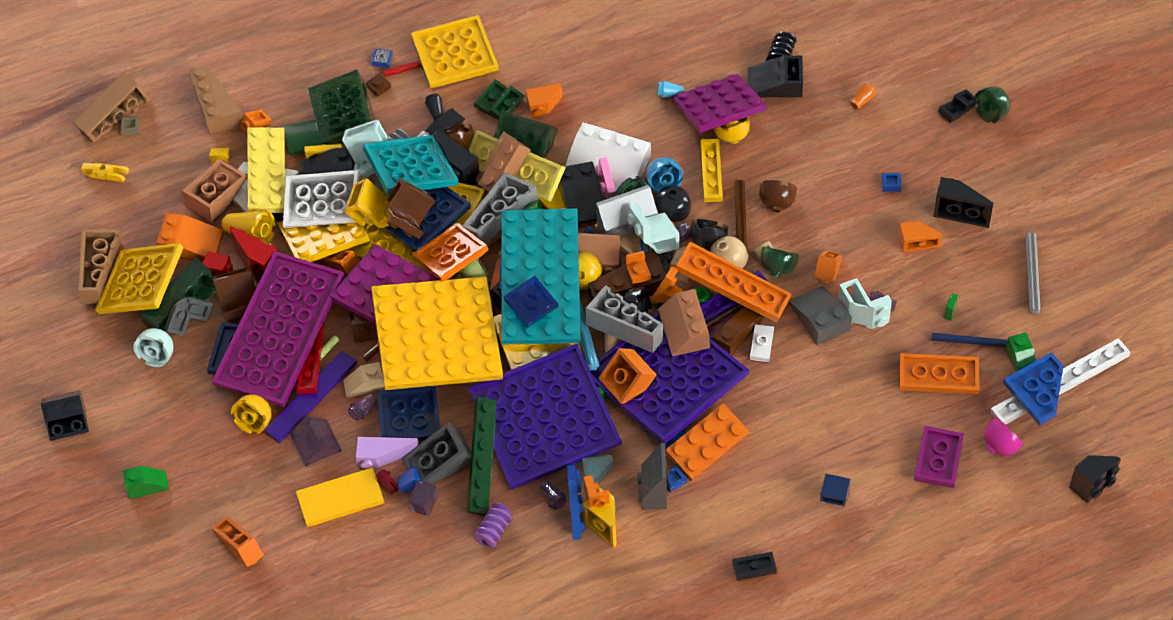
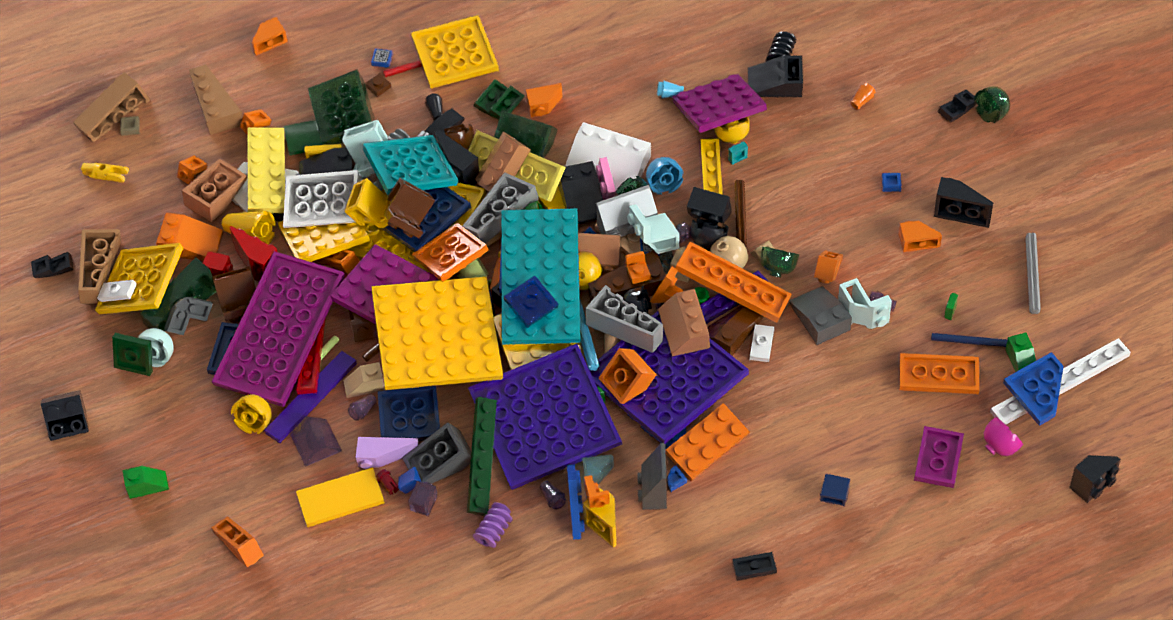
(49, 267): none -> black slope
(116, 290): none -> white plate
(132, 354): none -> dark green plate
(189, 168): none -> orange bracket
(219, 153): yellow slope -> none
(268, 36): none -> orange slope
(673, 202): black cylinder -> none
(709, 205): none -> black slope
(737, 152): none -> teal plate
(776, 195): reddish brown cylinder -> none

